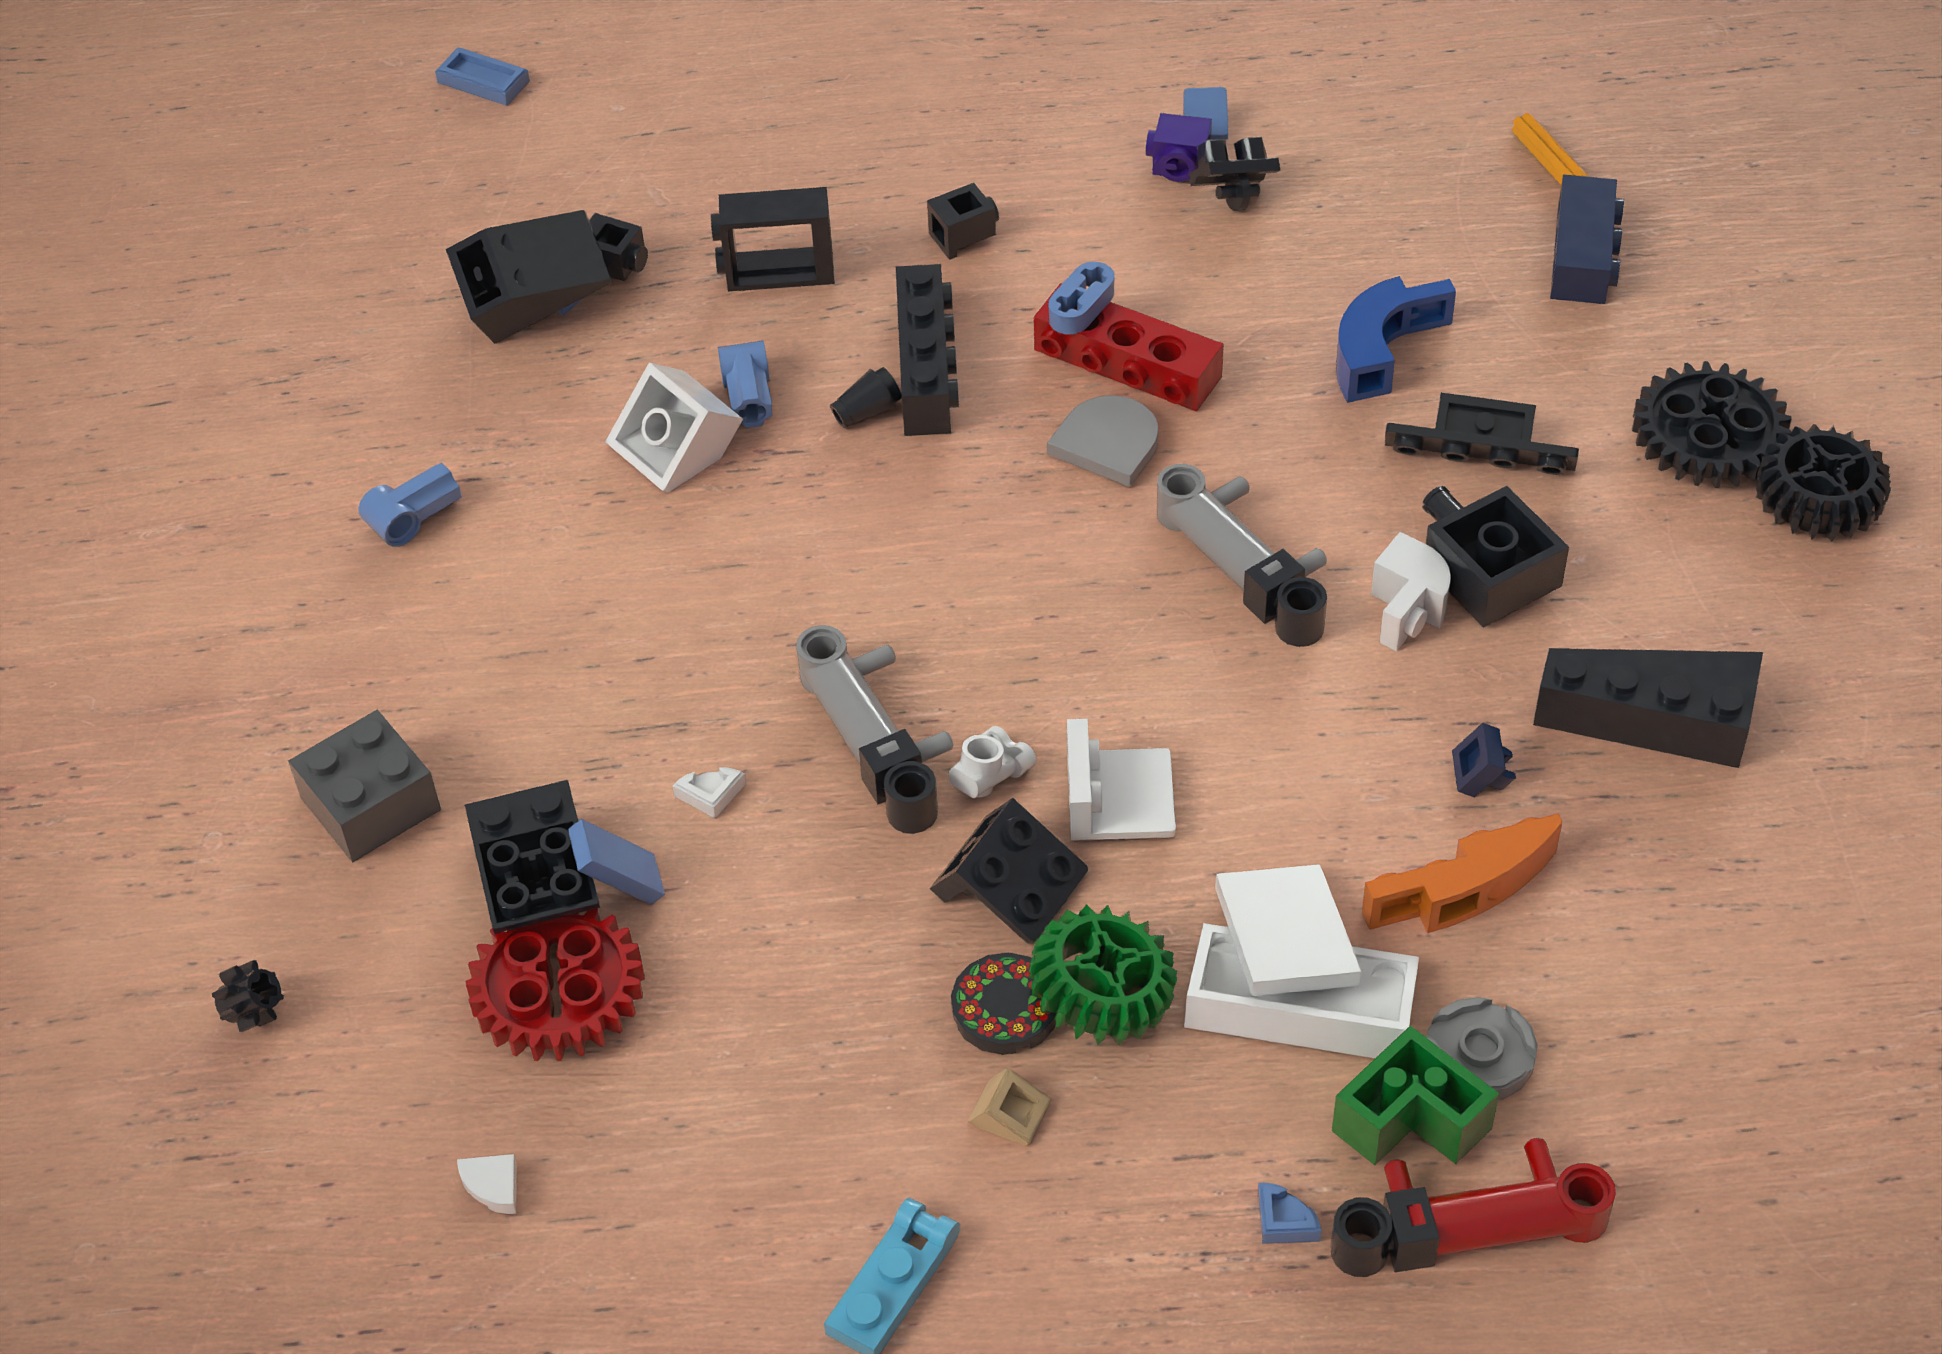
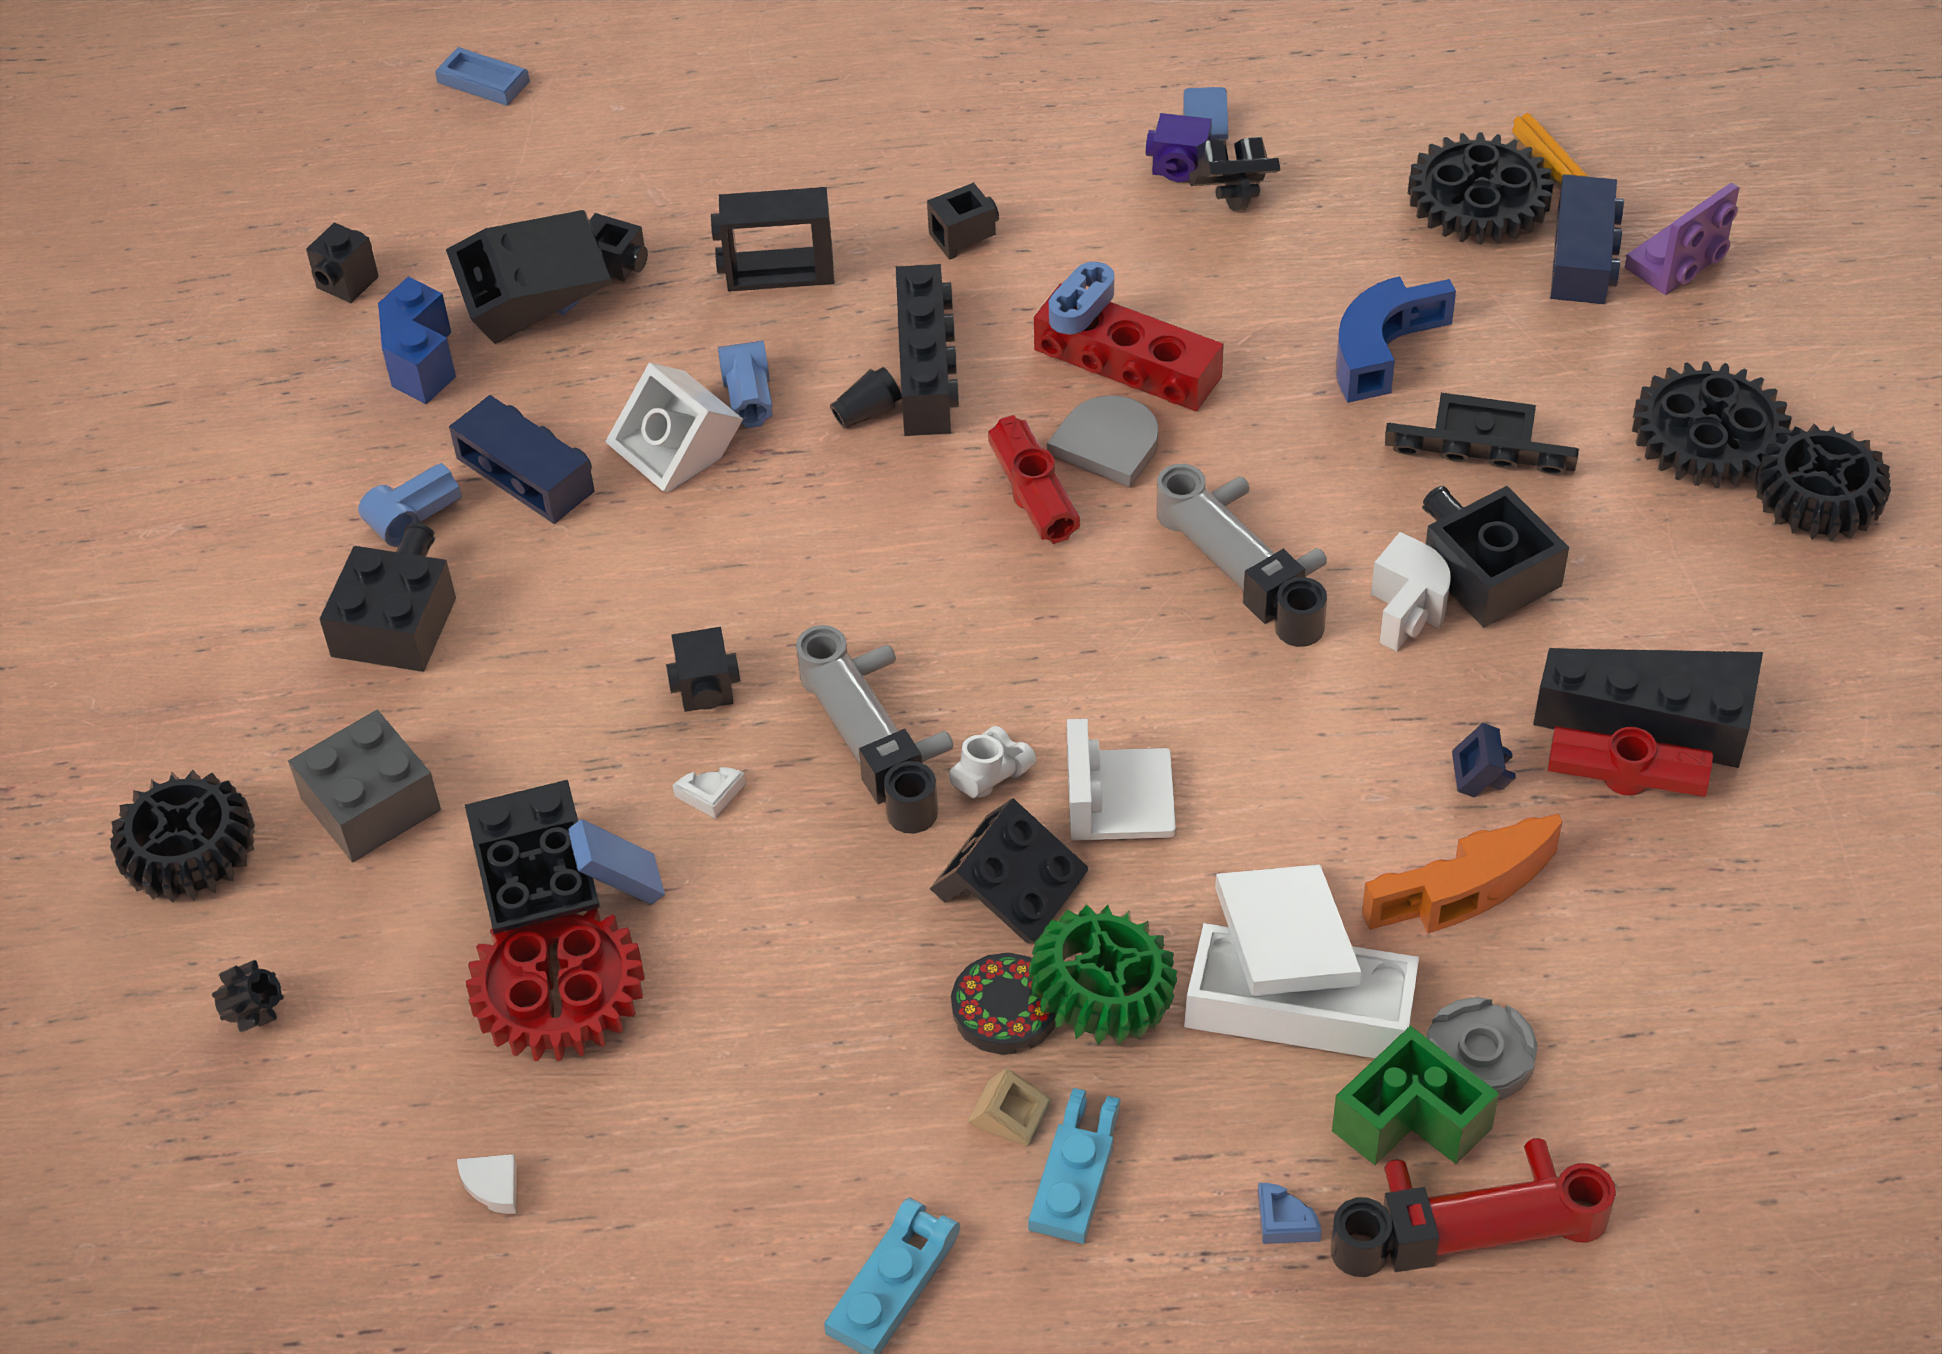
(170, 836): none -> black gear
(342, 262): none -> black brick
(390, 603): none -> black brick
(415, 340): none -> blue brick
(522, 458): none -> dark blue brick
(702, 669): none -> black brick
(1033, 479): none -> red piece
(1074, 1172): none -> medium azure hinge
(1480, 188): none -> black gear
(1630, 761): none -> red piece
(1687, 244): none -> medium lavender bracket

